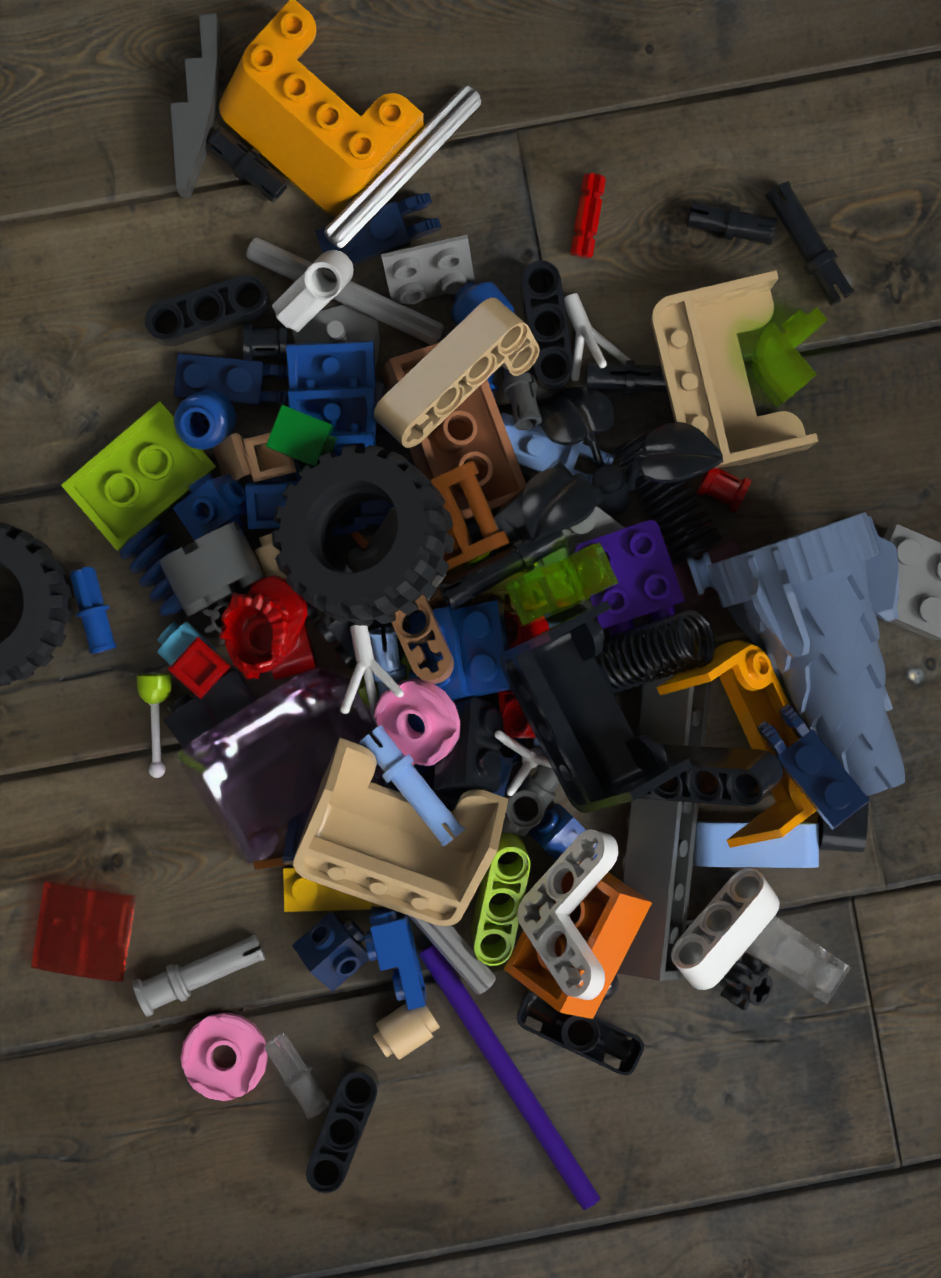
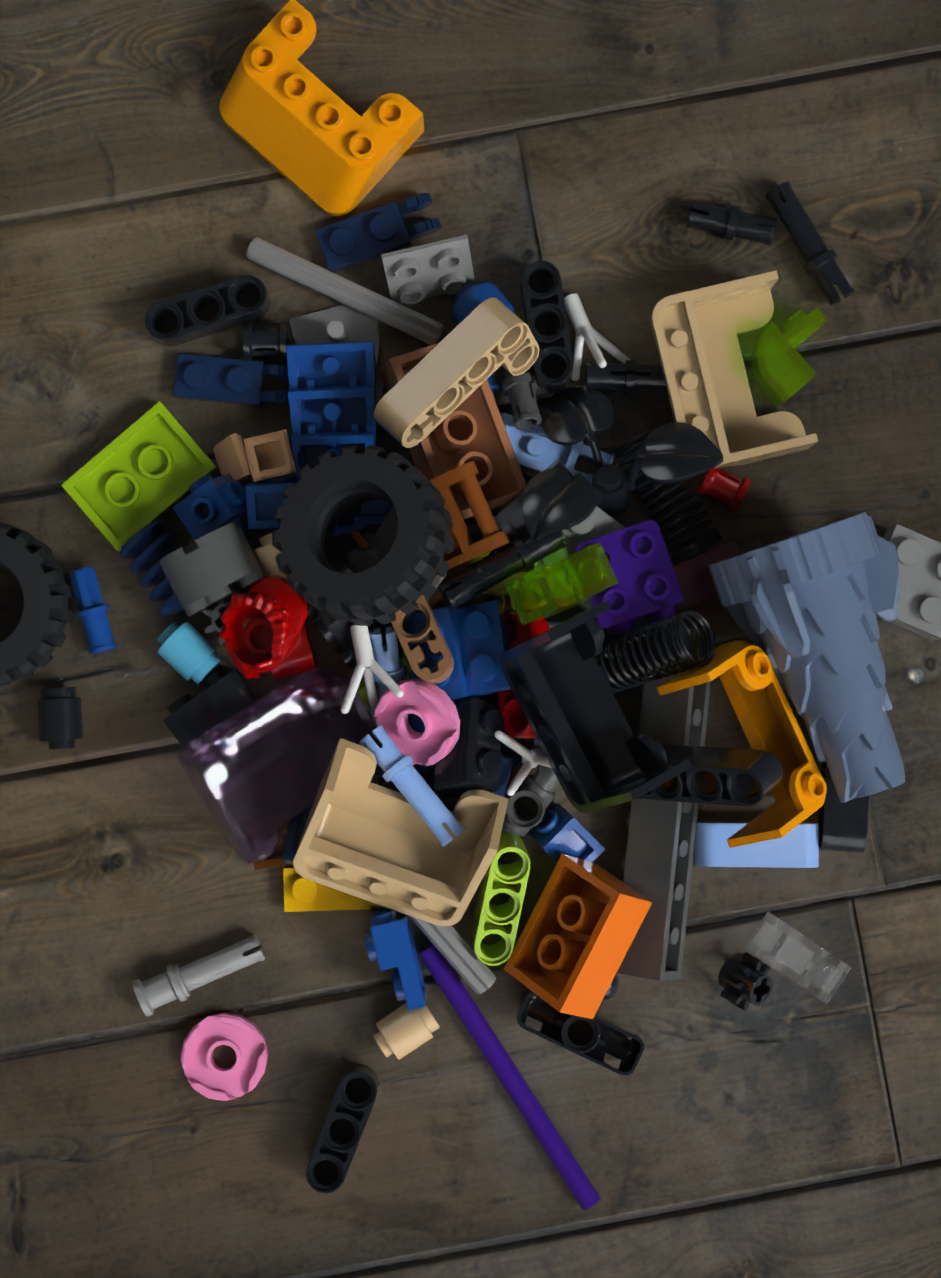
(60, 717): none -> black brick
(83, 931): clear red slope -> none
(153, 690): hinge -> none
(195, 119): dark grey slope -> none
(199, 667): red tile -> none
(204, 419): blue head -> none
(247, 164): black pin -> none
(297, 1075): clear axle -> none
(301, 436): green brick -> none
(312, 291): white piece -> none
(332, 950): dark blue brick -> none
(402, 166): light grey axle -> none
(556, 918): white beam -> none
(588, 215): red axle -> none
(701, 572): light blue bush -> none
(725, 929): white beam -> none
(815, 770): dark blue hinge -> none

